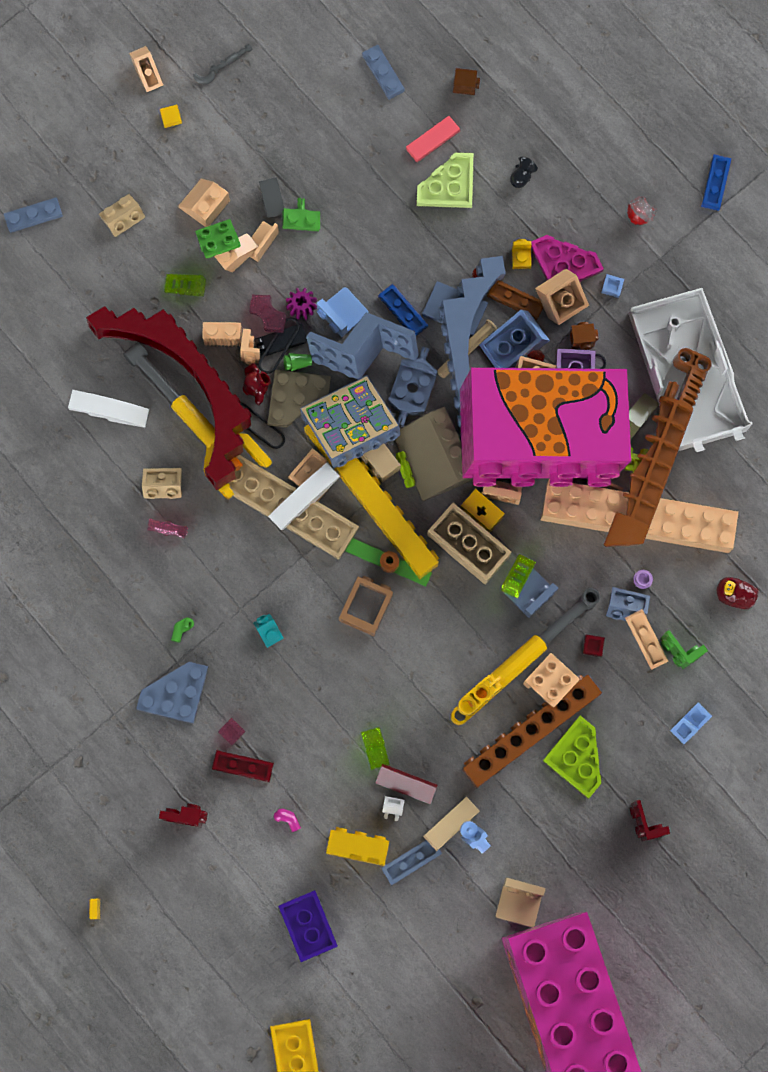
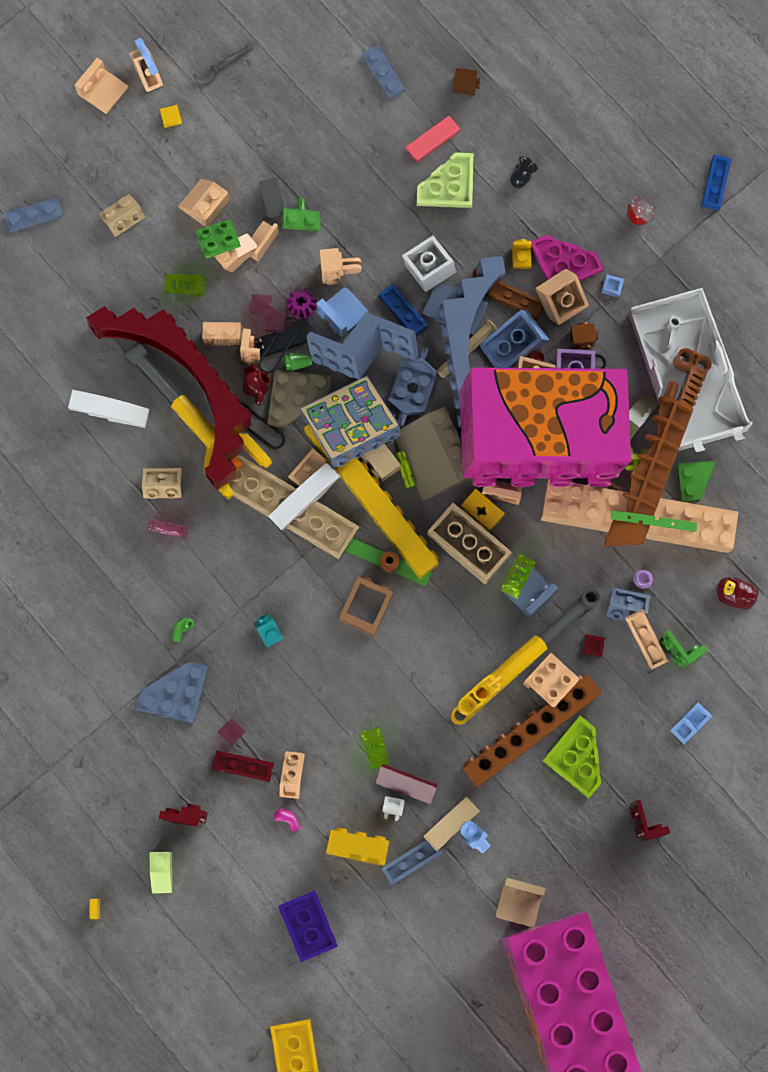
(100, 87): none -> light nougat bracket
(146, 55): none -> light blue arm
(161, 872): none -> yellowish green slope
(291, 775): none -> light nougat bracket
(334, 266): none -> light nougat brick
(429, 263): none -> white brick
(650, 520): none -> bright green piece
(693, 479): none -> bright green wing

